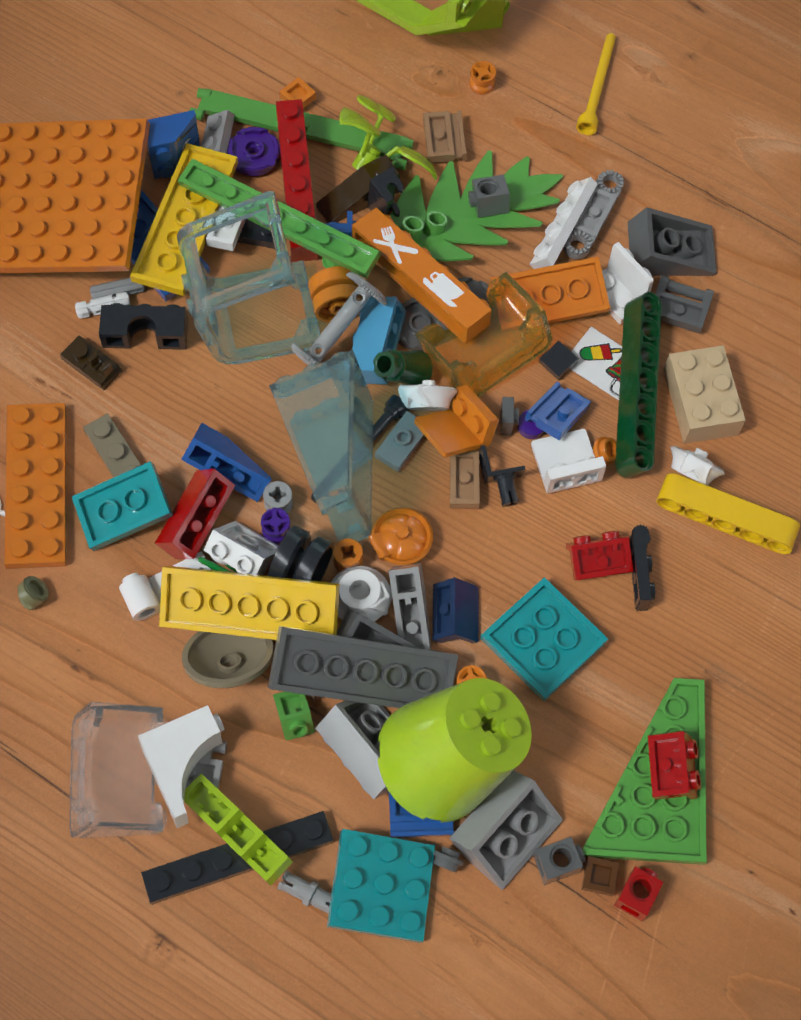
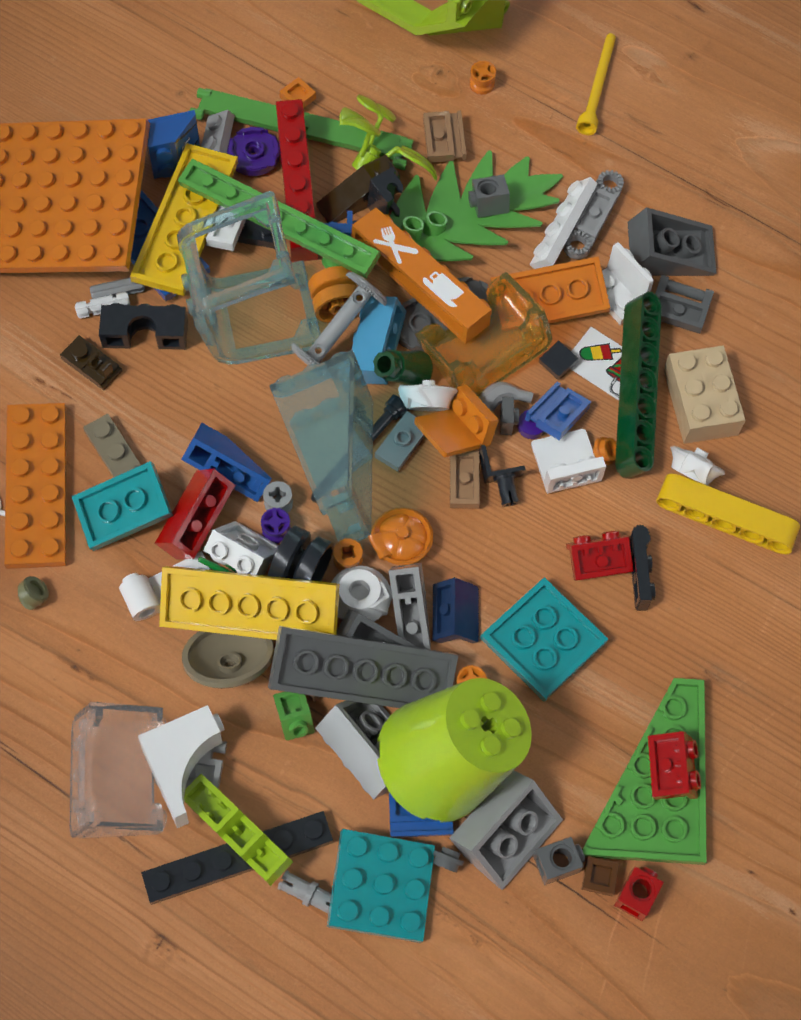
(493, 394): none -> light grey piece

